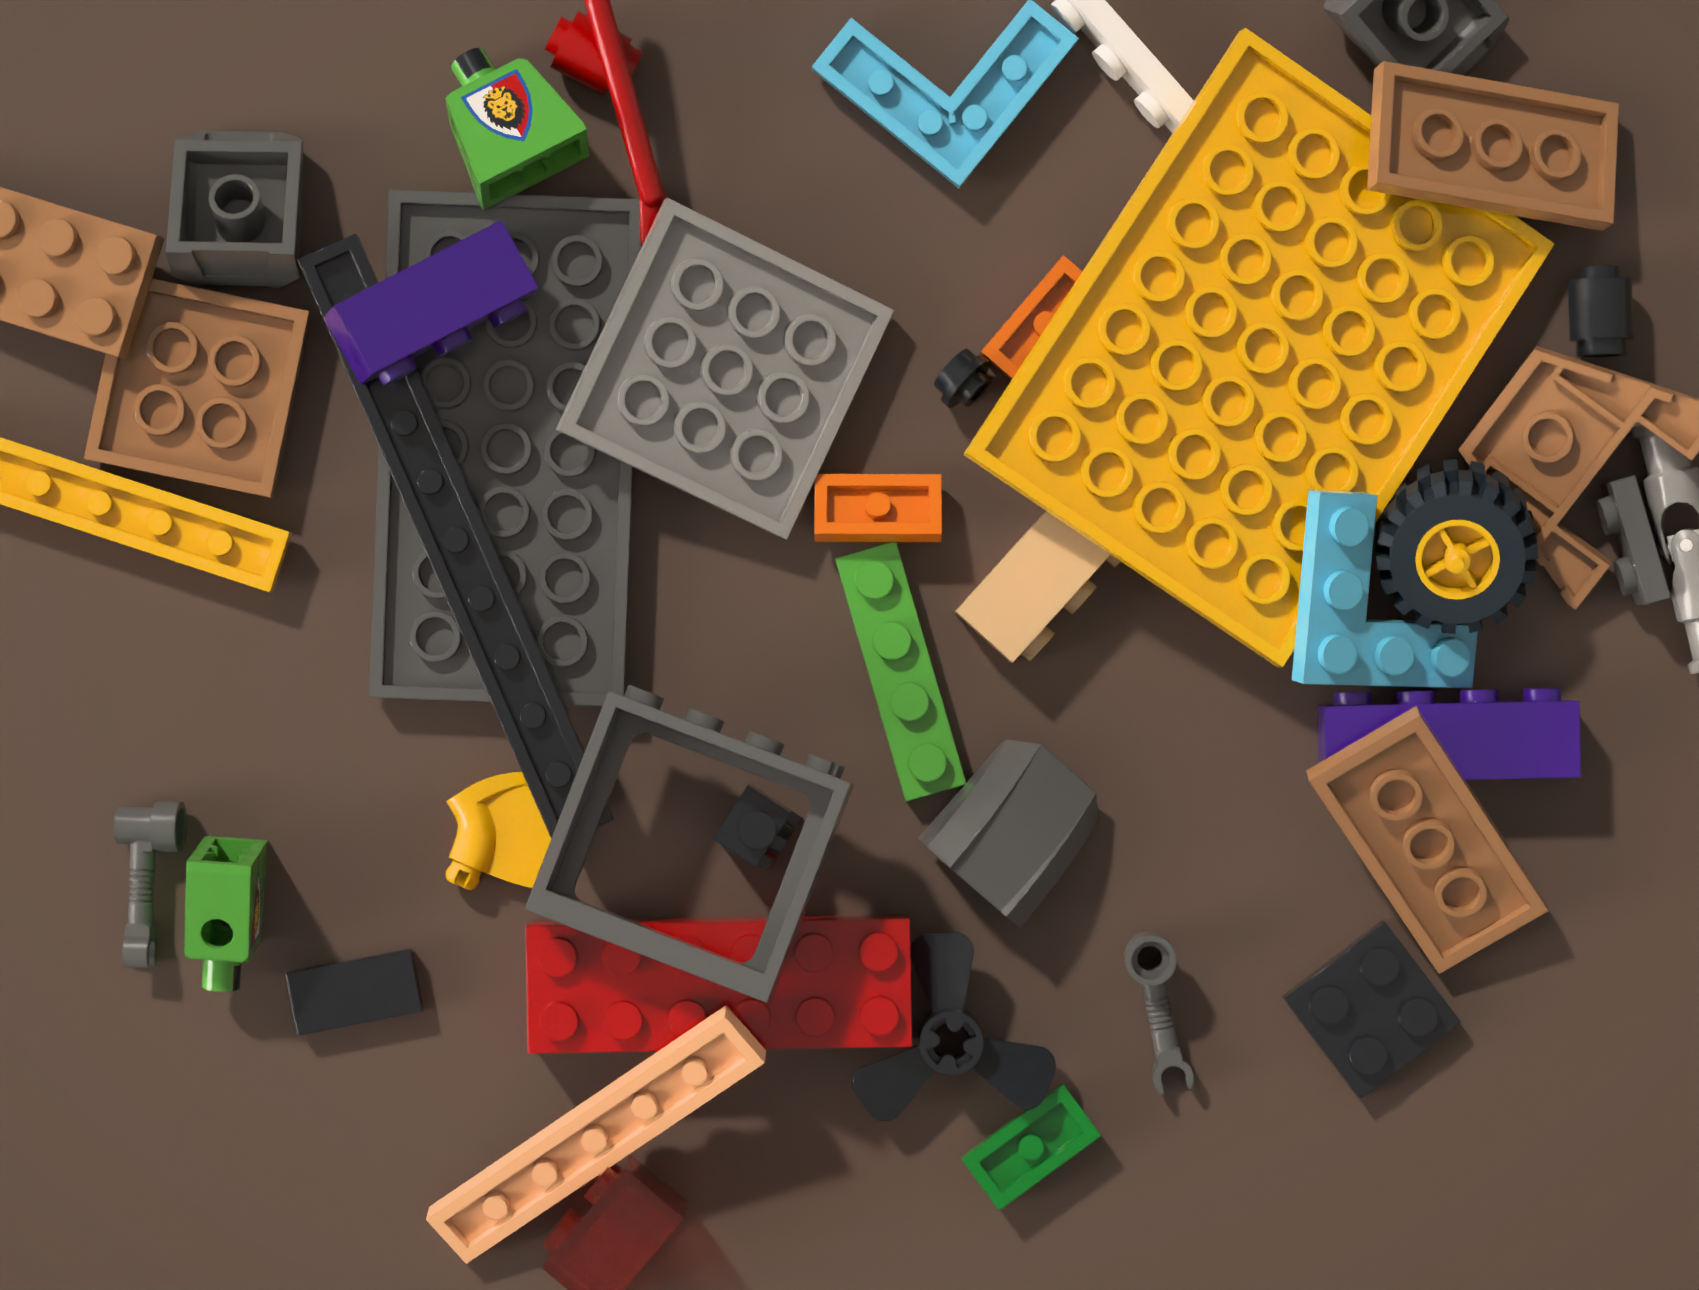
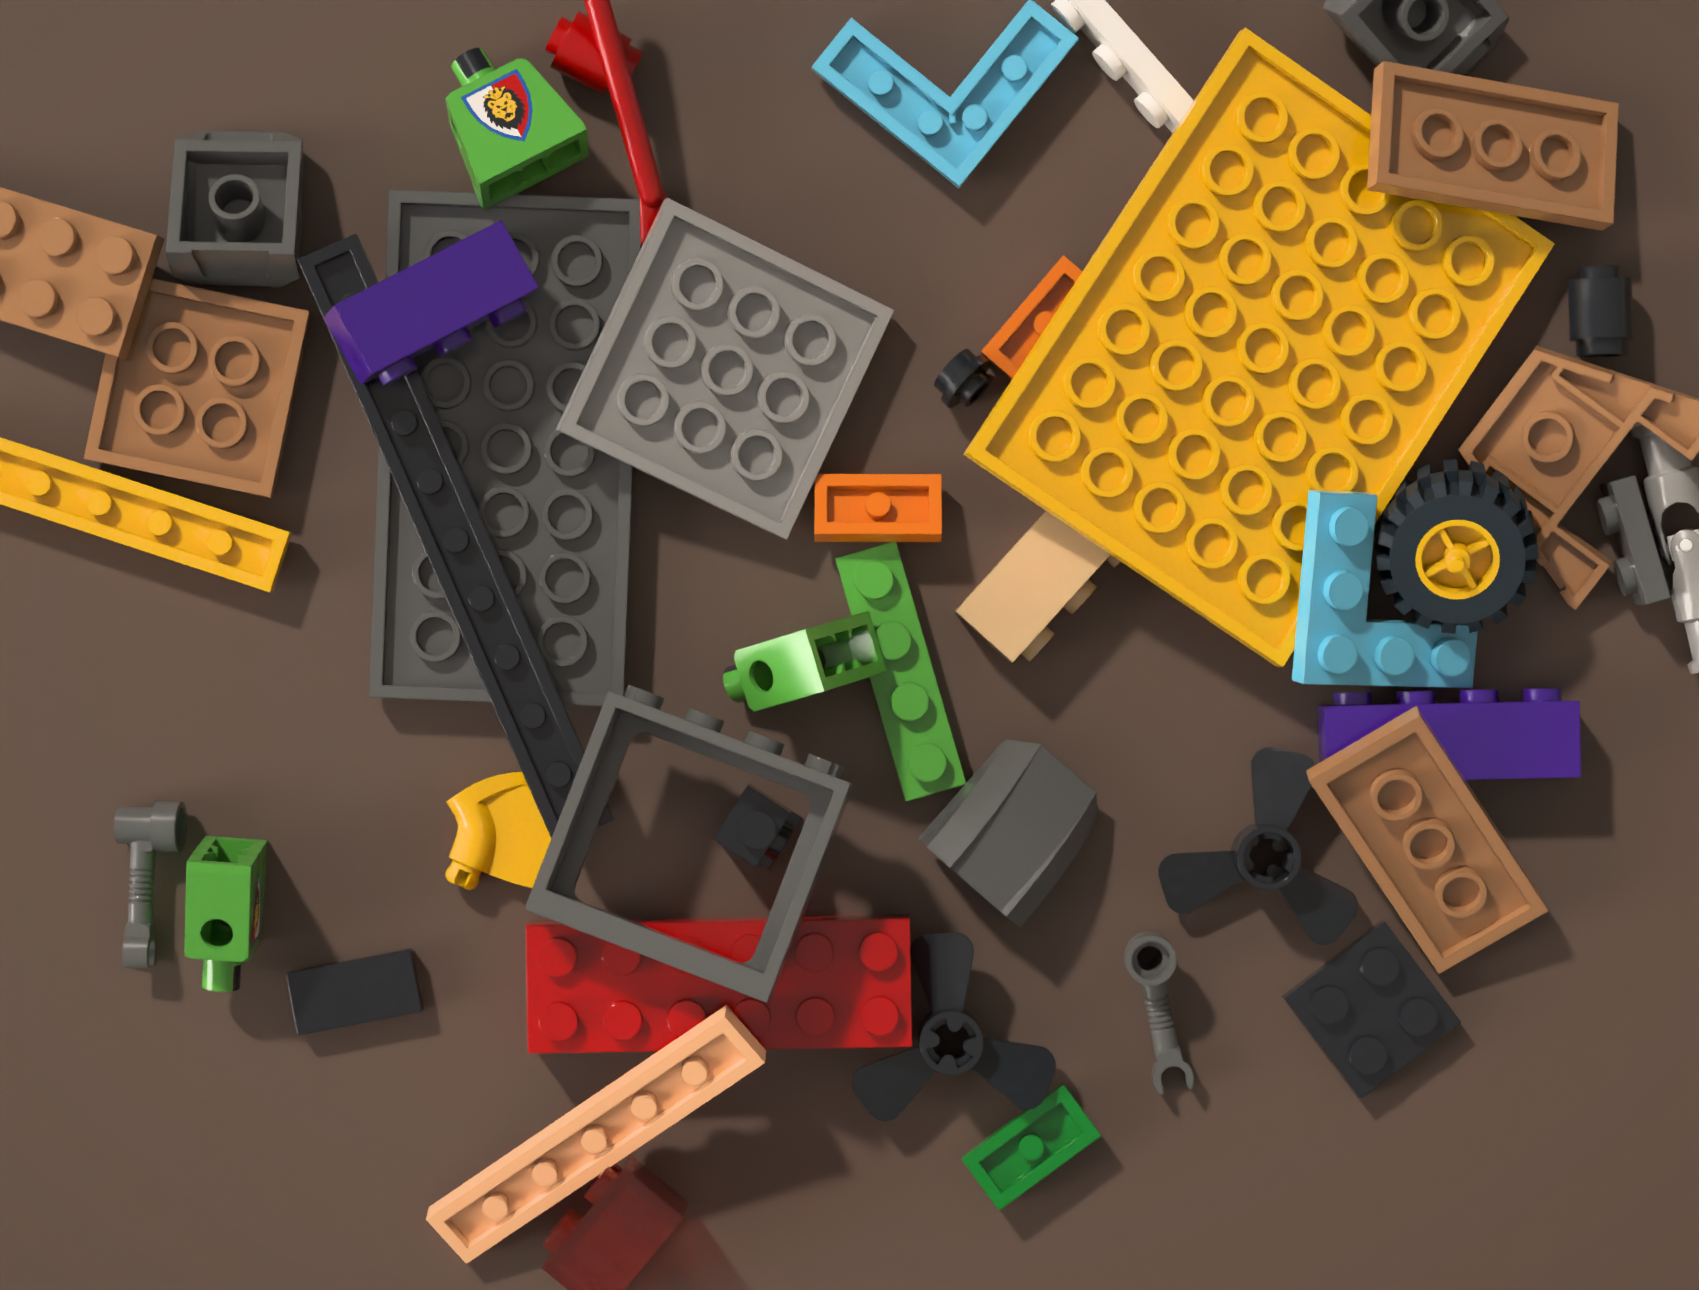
(792, 668): none -> bright green torso
(1278, 793): none -> black piece

